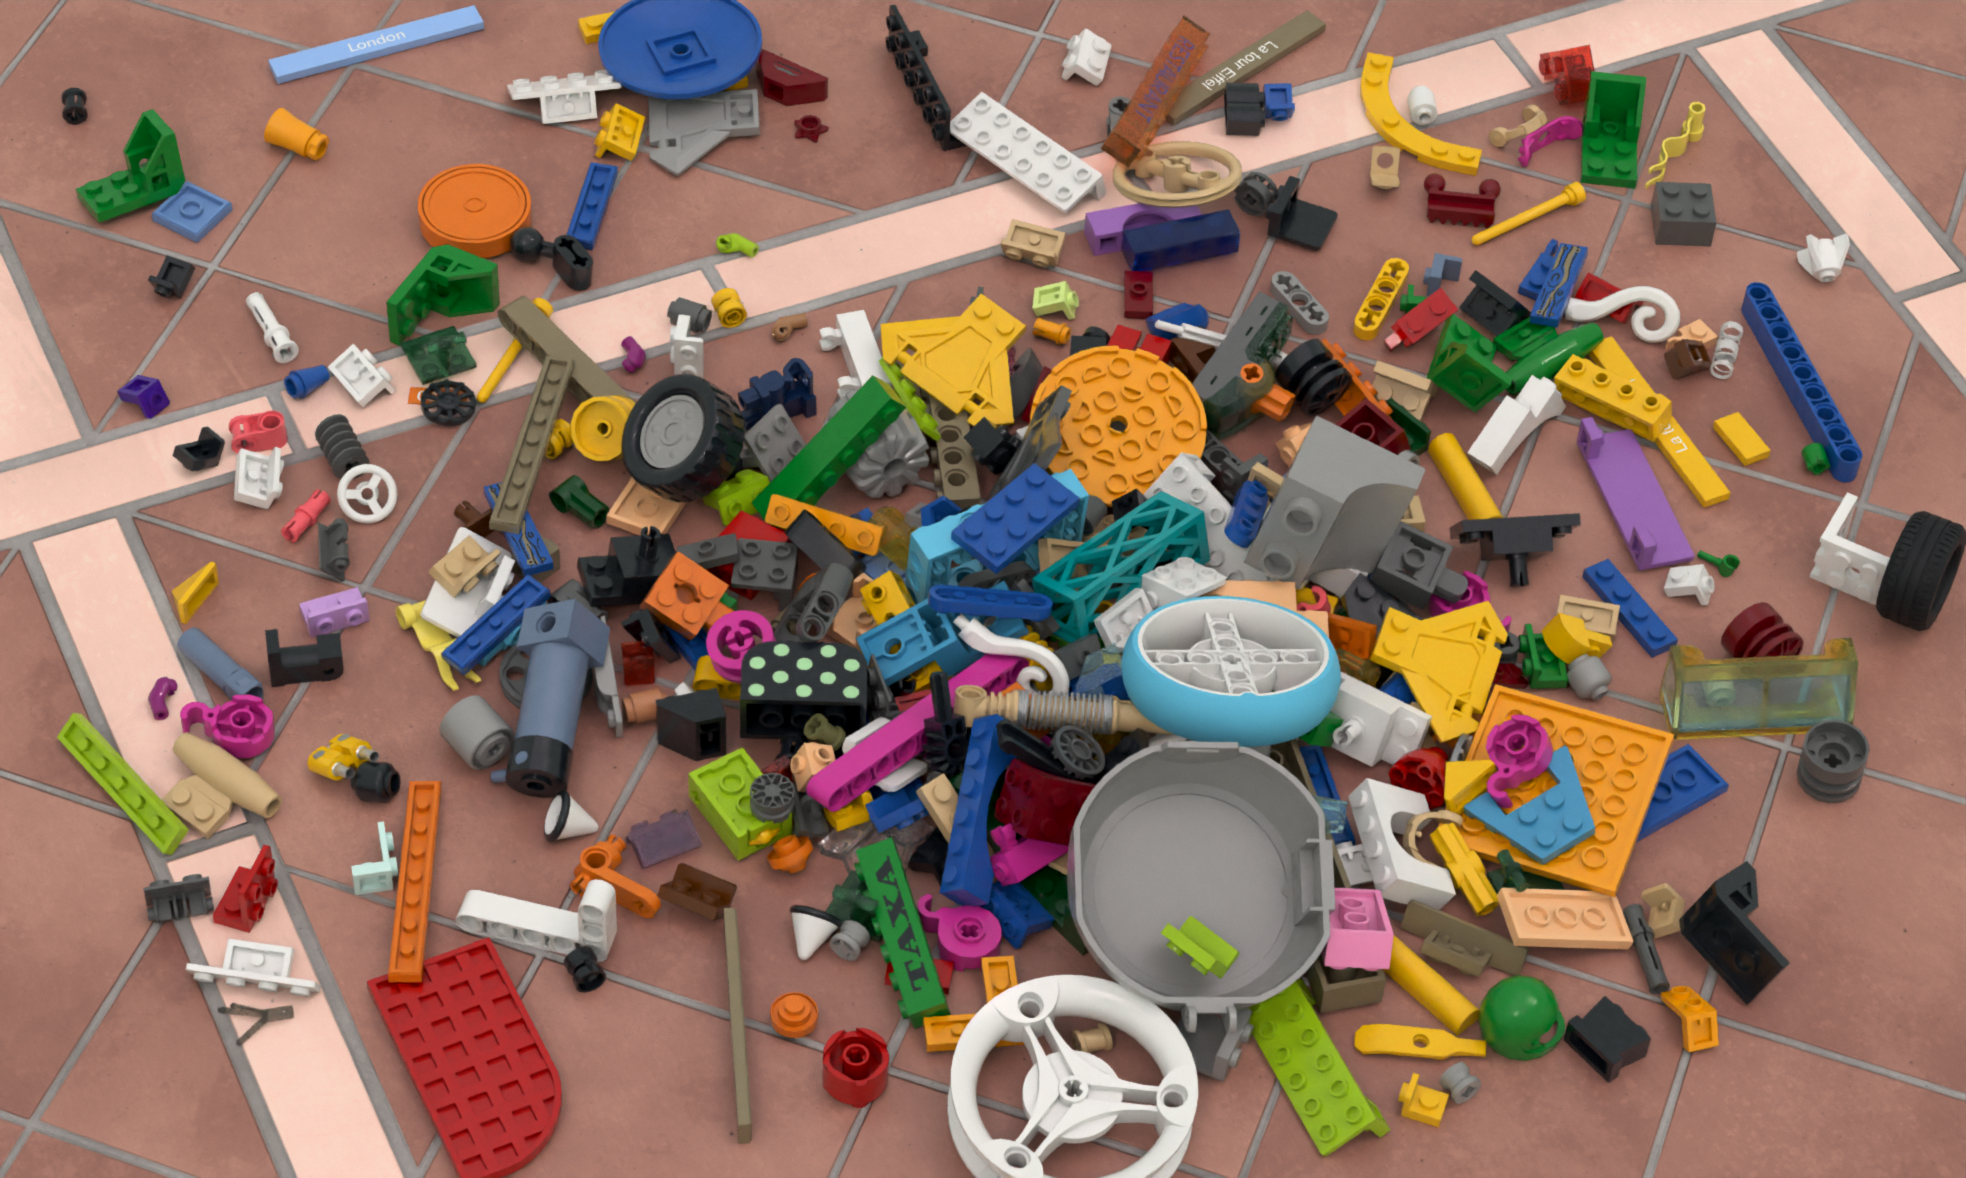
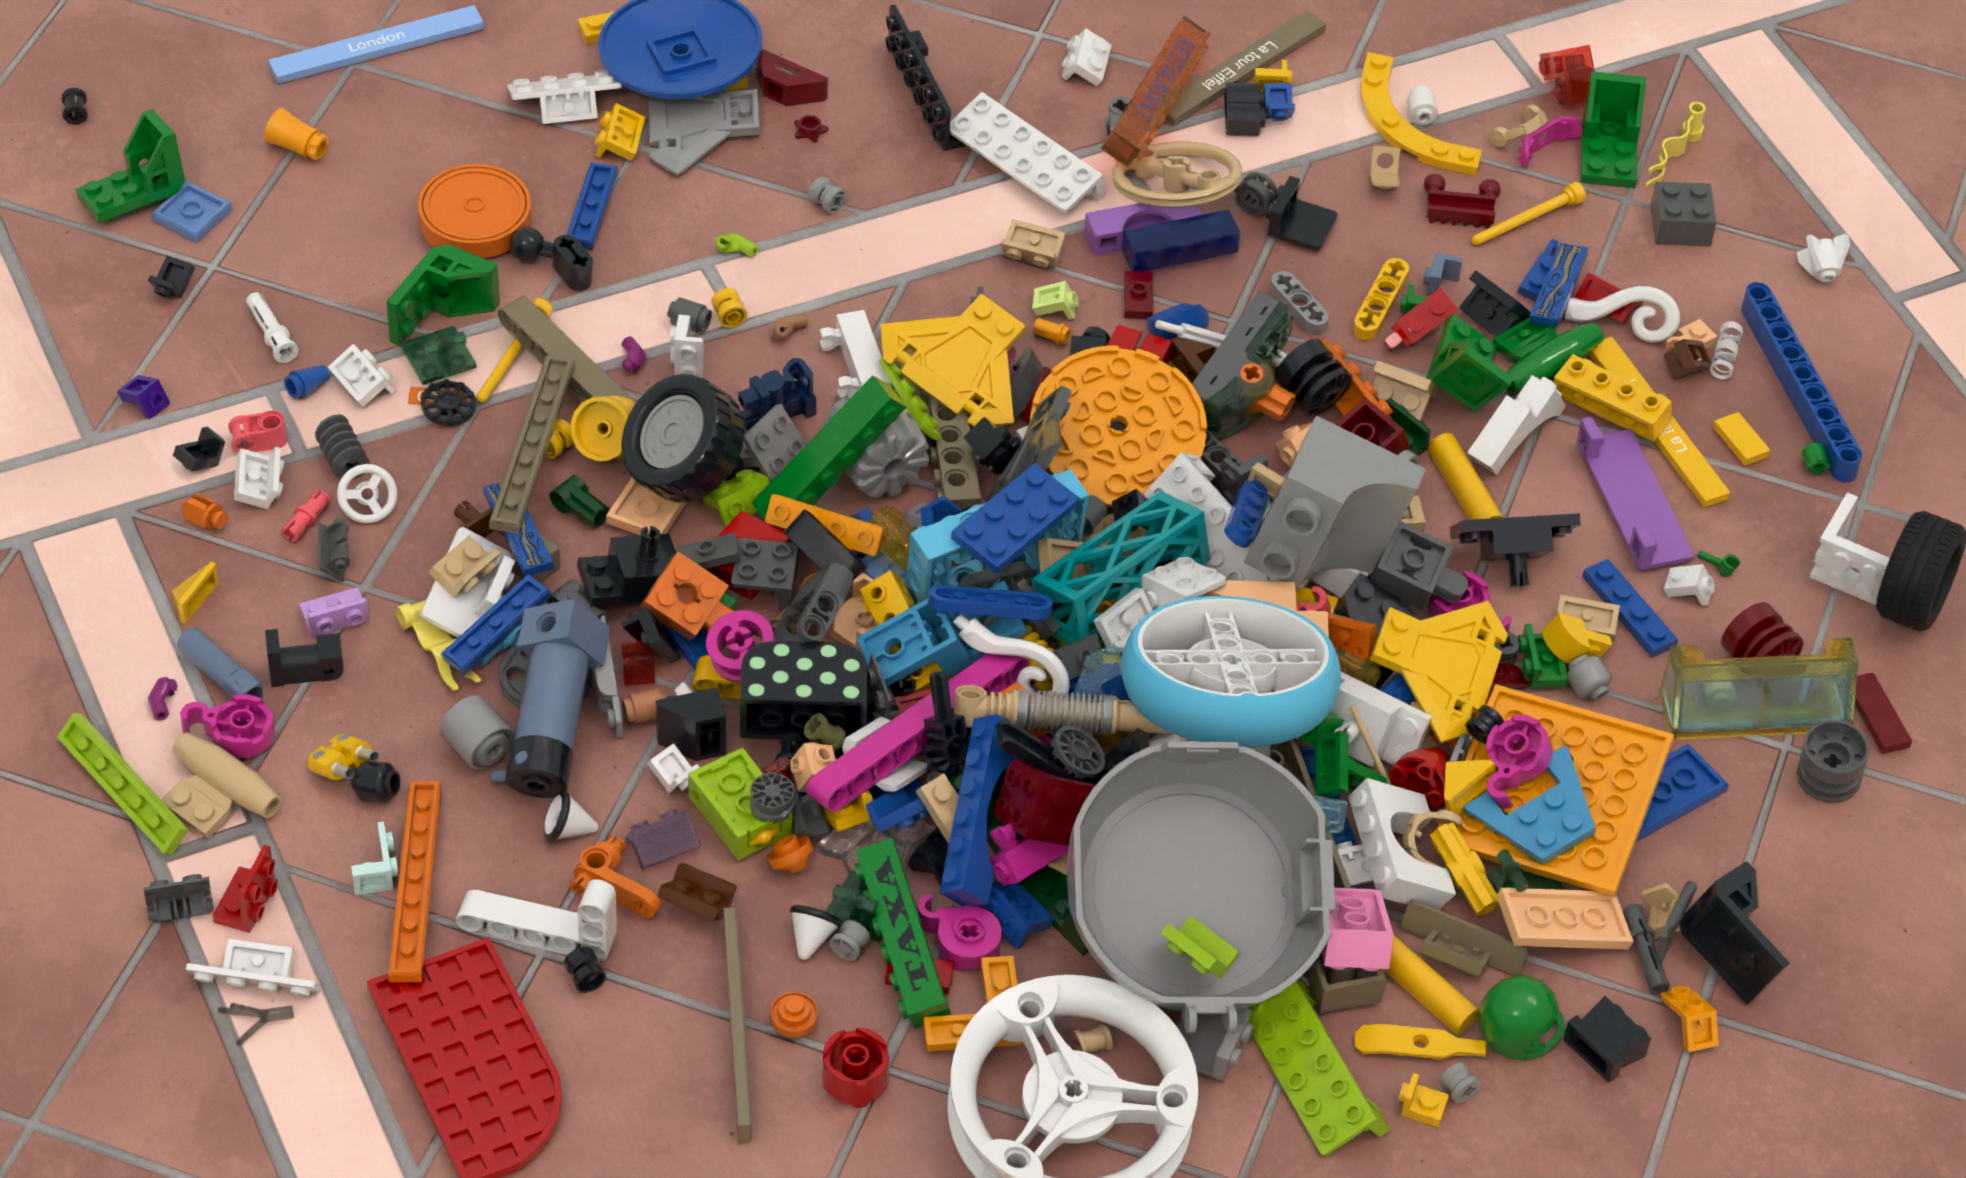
(204, 512): none -> orange arm
(671, 769): none -> white bracket
(825, 193): none -> light grey wheel
(1272, 76): none -> yellow bracket
(1335, 770): none -> green bracket
(1369, 743): none -> tan axle
(1483, 723): none -> black wheel
(1674, 919): none -> dark grey piece
(1880, 715): none -> dark red tile

